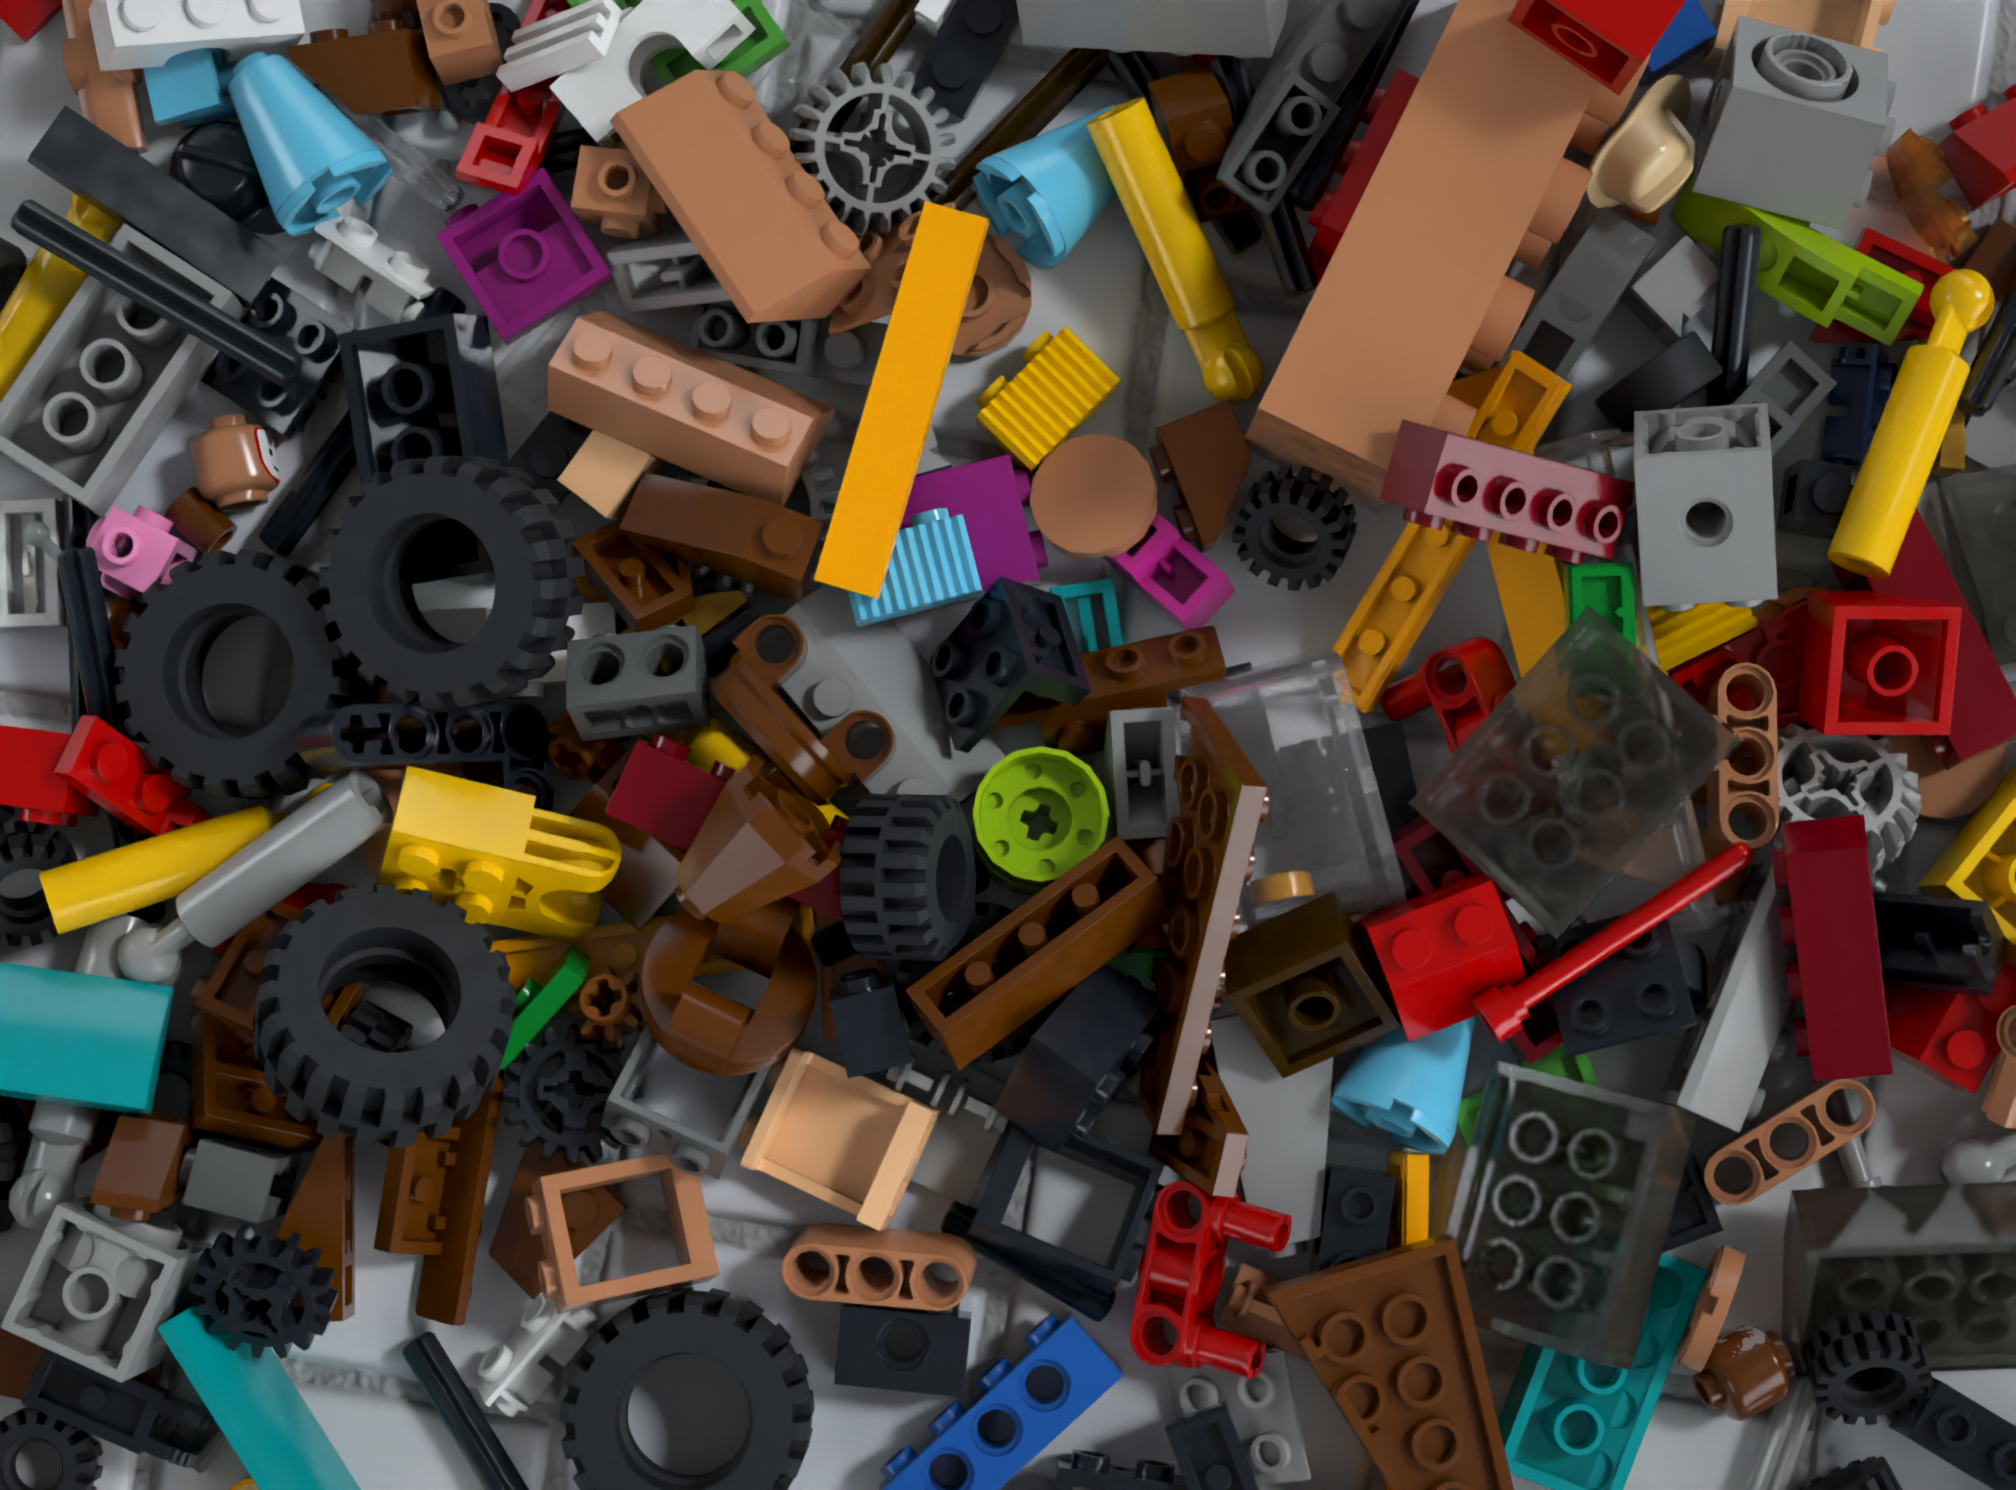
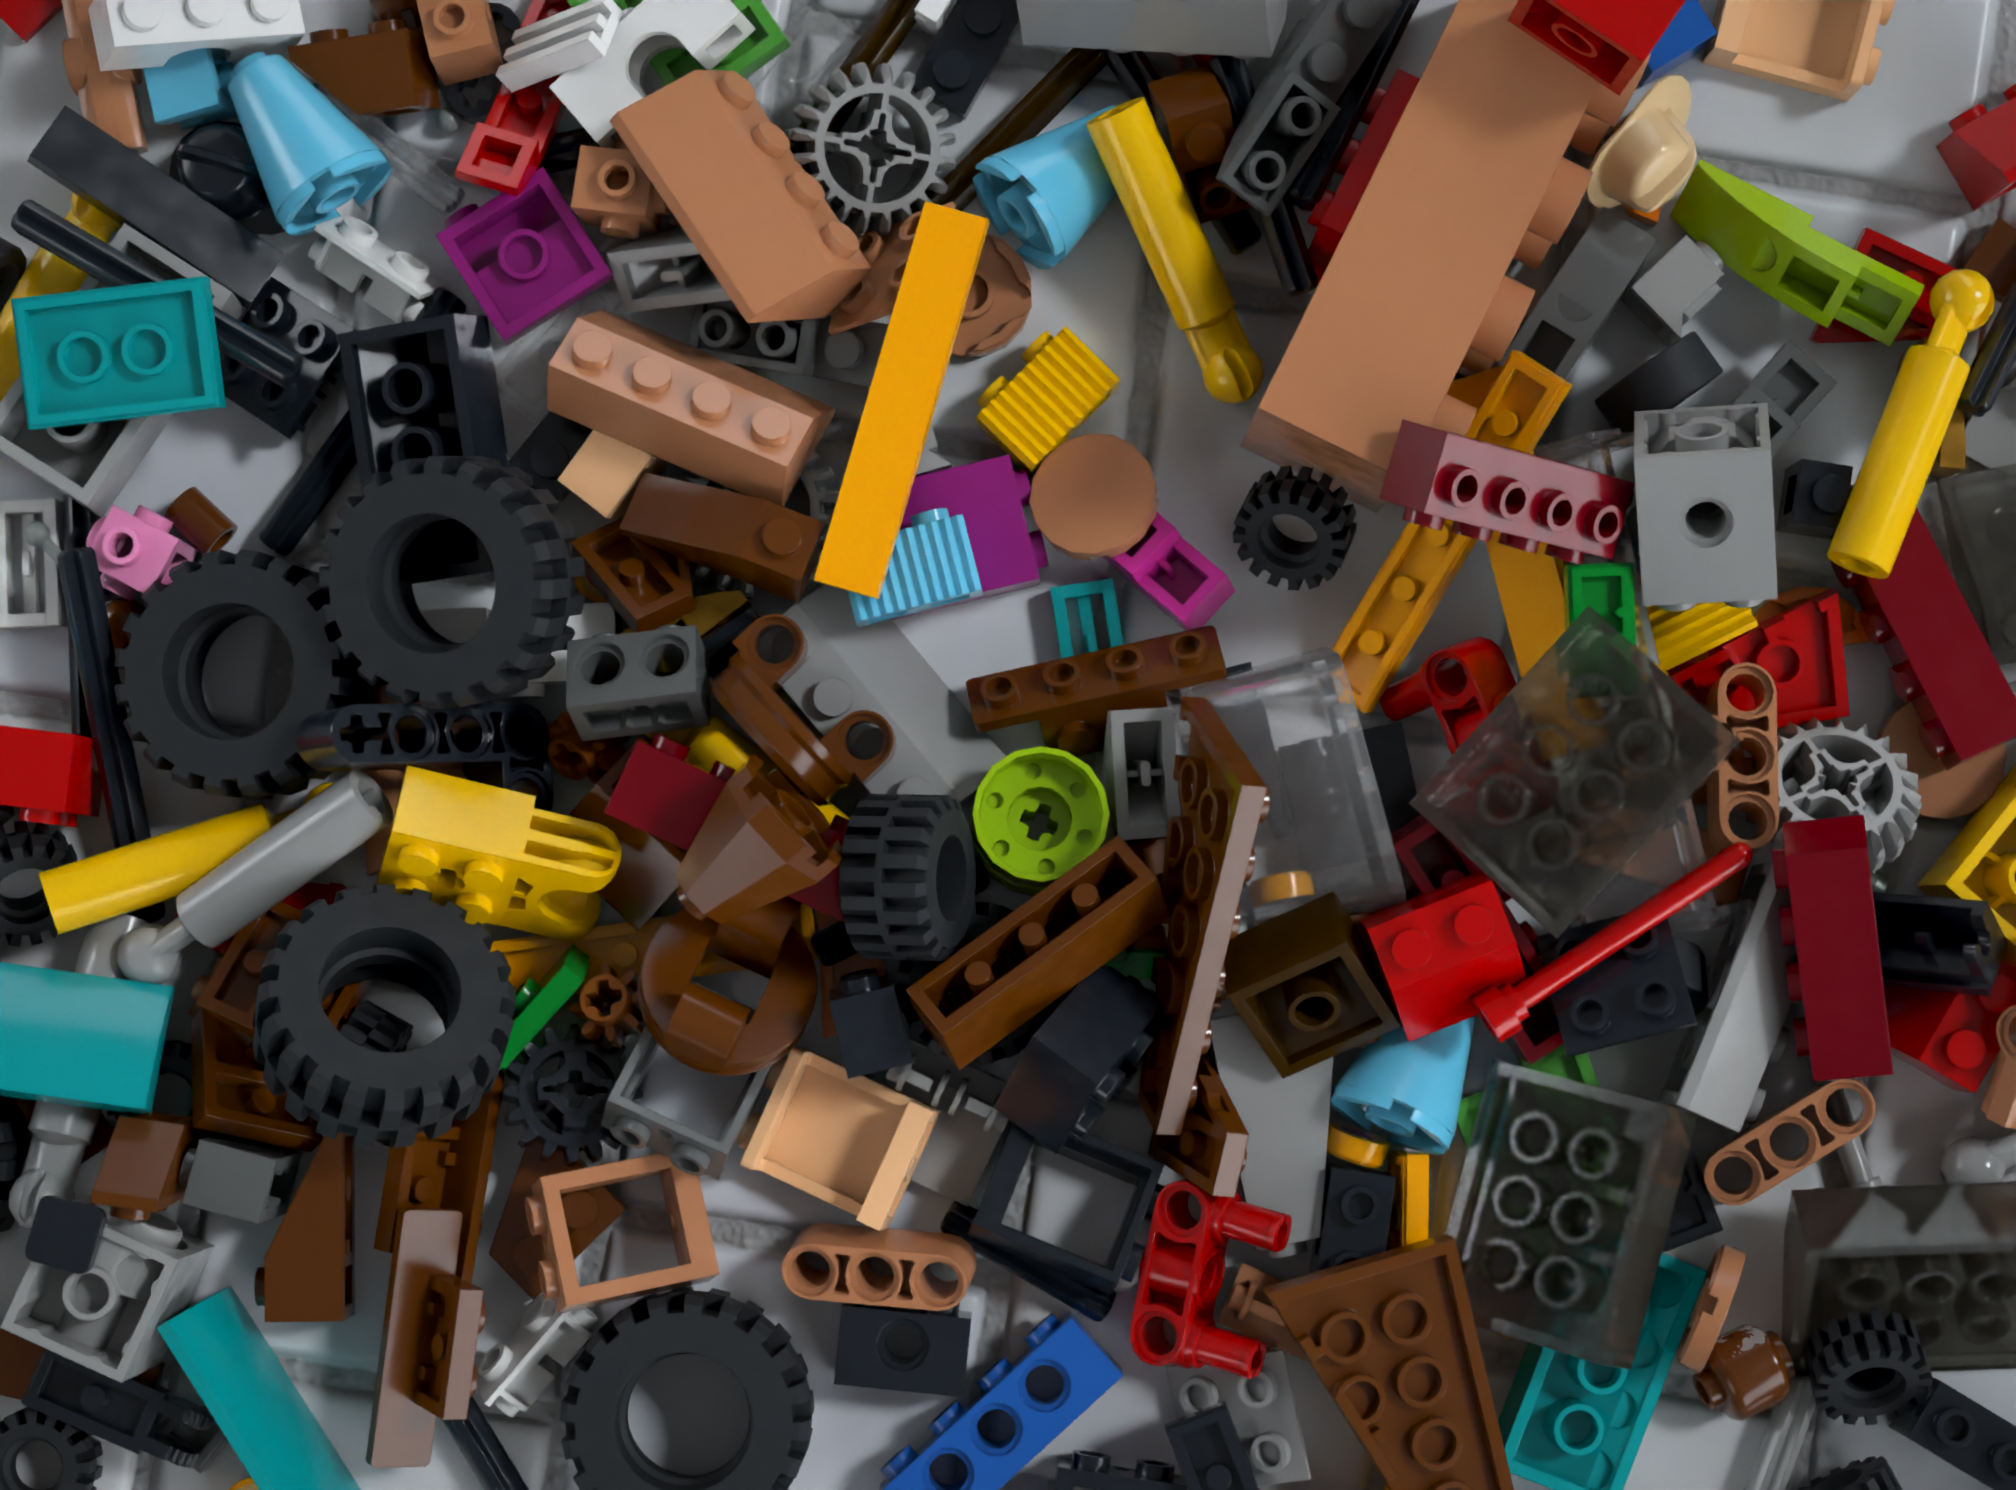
(66, 1234): none -> black piece
(118, 353): none -> teal tile
(123, 781): red hinge -> none
(235, 463): nougat head -> none
(263, 1291): black gear -> none
(425, 1340): none -> reddish brown bracket
(1002, 647): black bracket -> none
(1207, 466): reddish brown slope -> none
(1356, 1145): none -> light orange tile
(1734, 310): black axle -> none
(1793, 123): light grey brick -> none
(1864, 387): dark blue hinge -> none
(1878, 664): red slope -> none
(1916, 173): clear orange slope -> none

